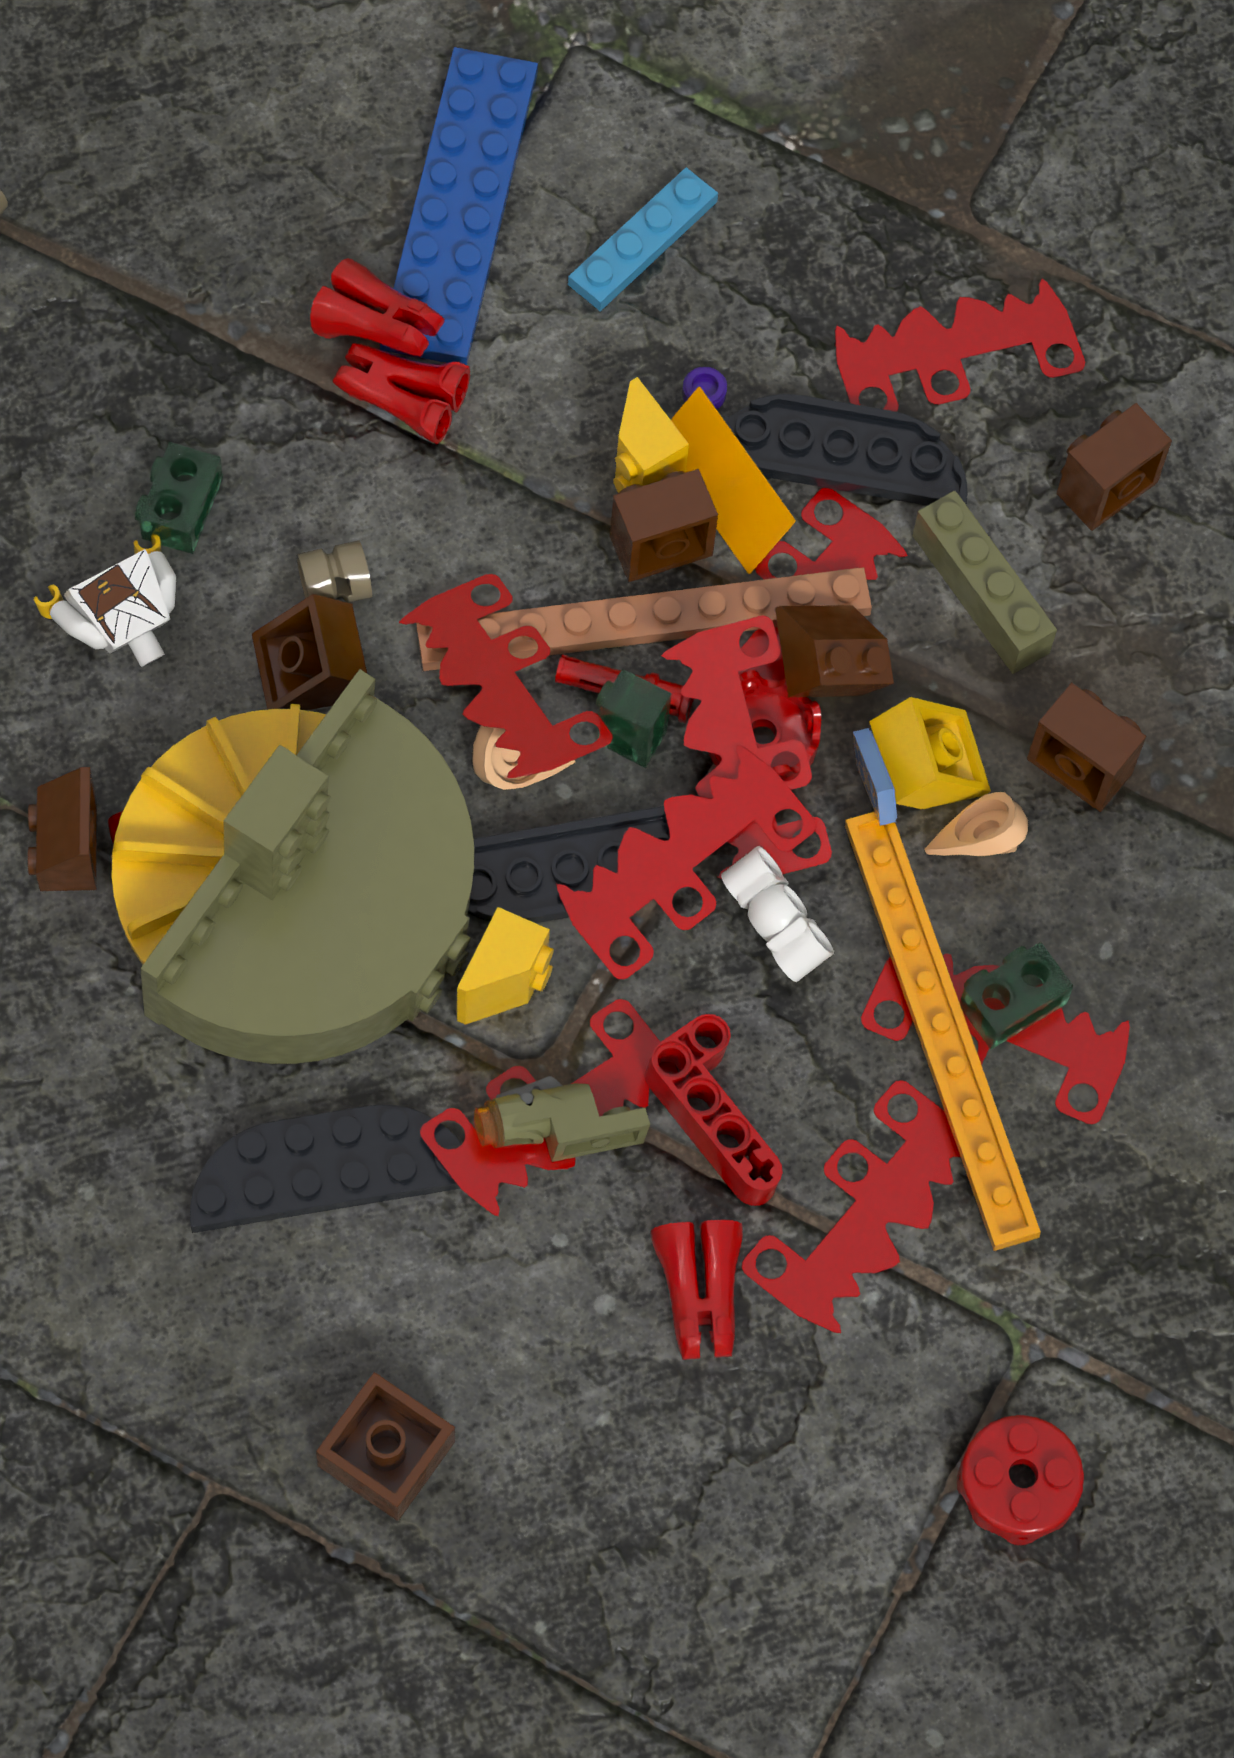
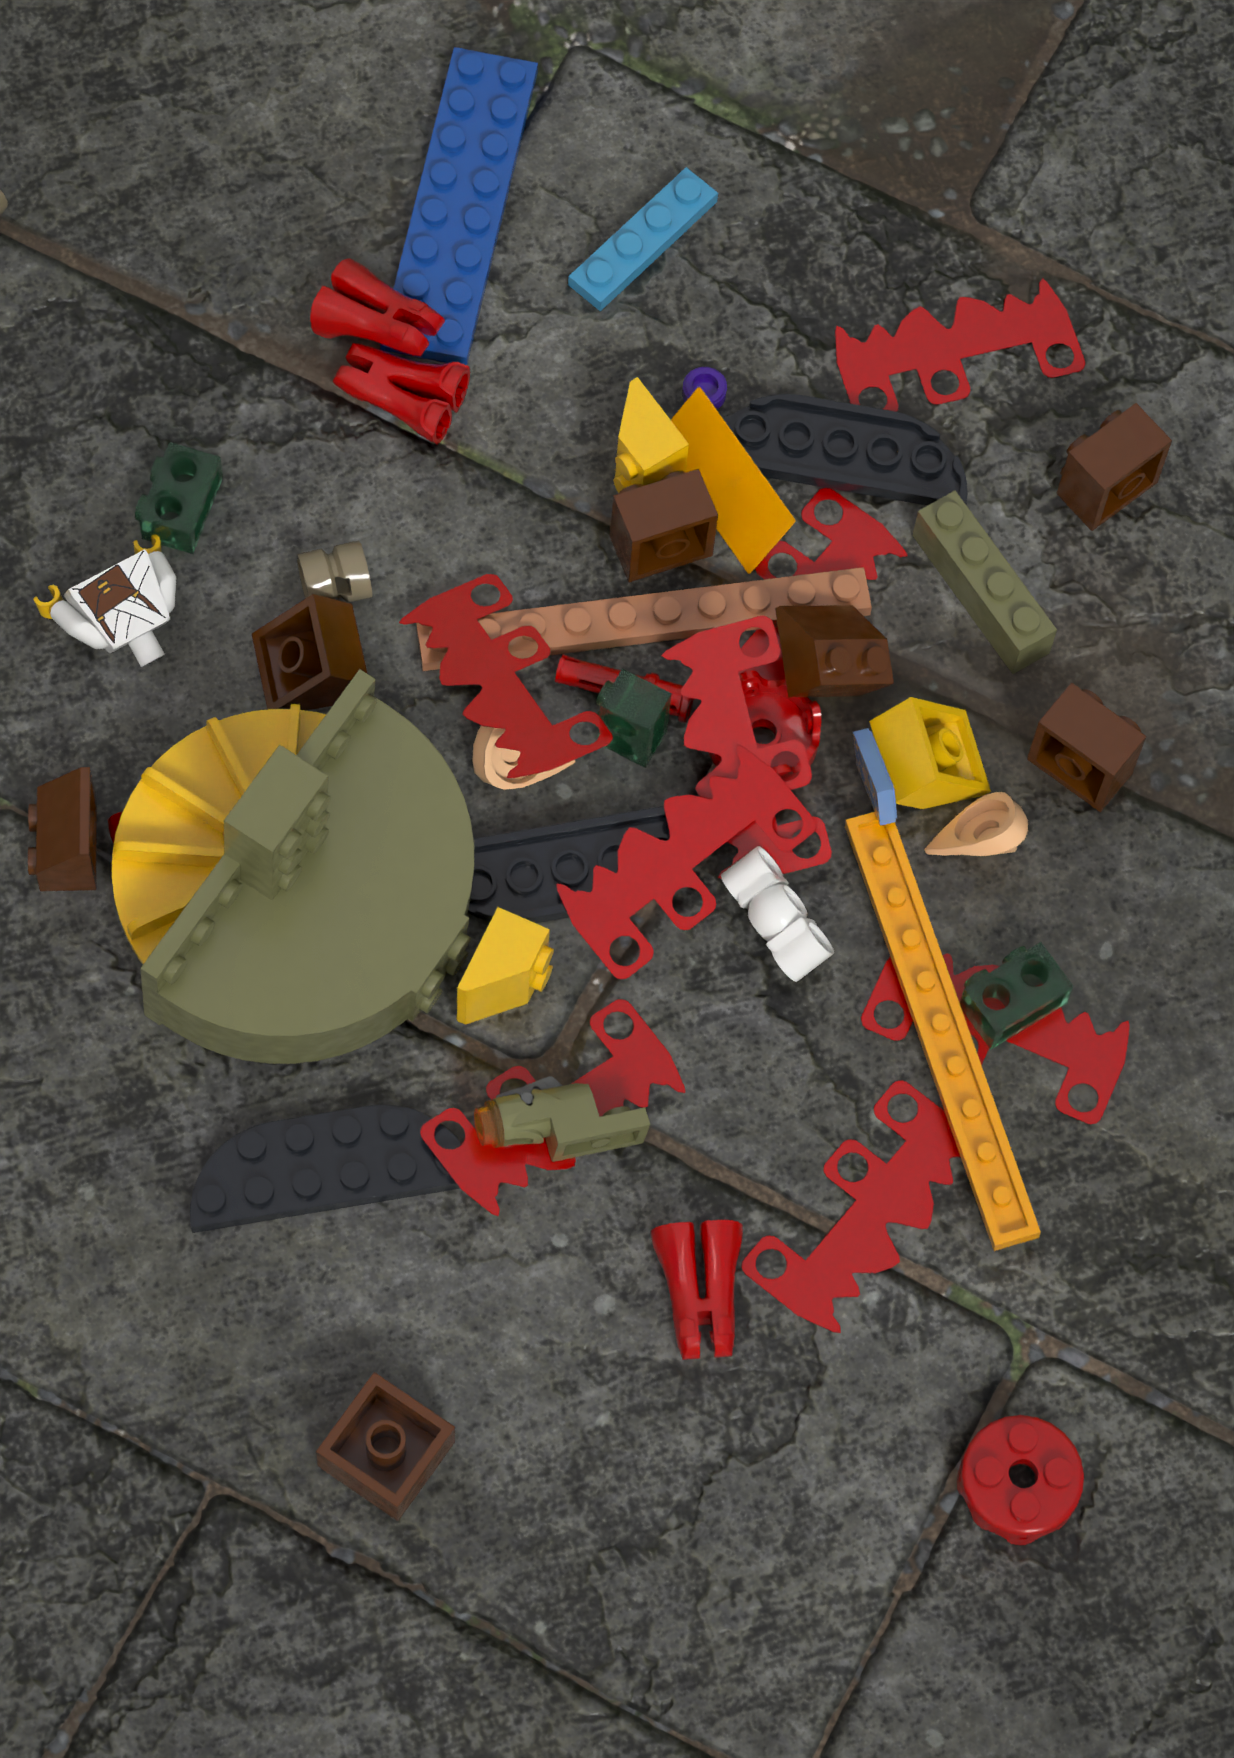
(721, 1117): red beam -> none

